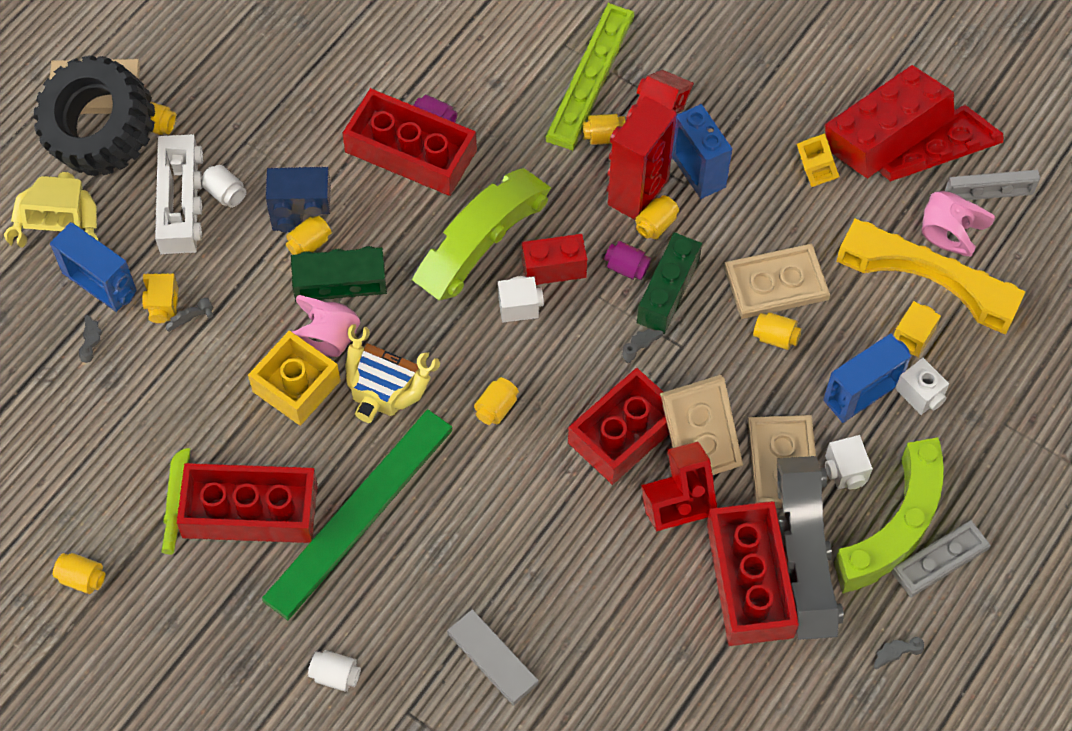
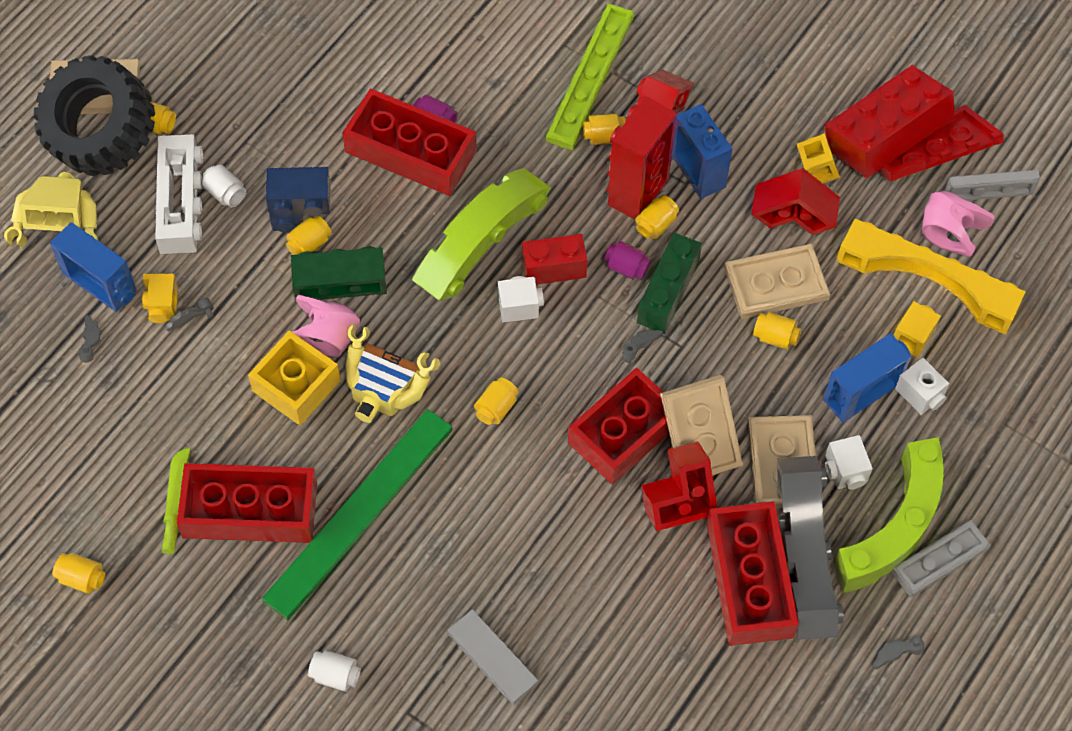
(796, 198): none -> red brick

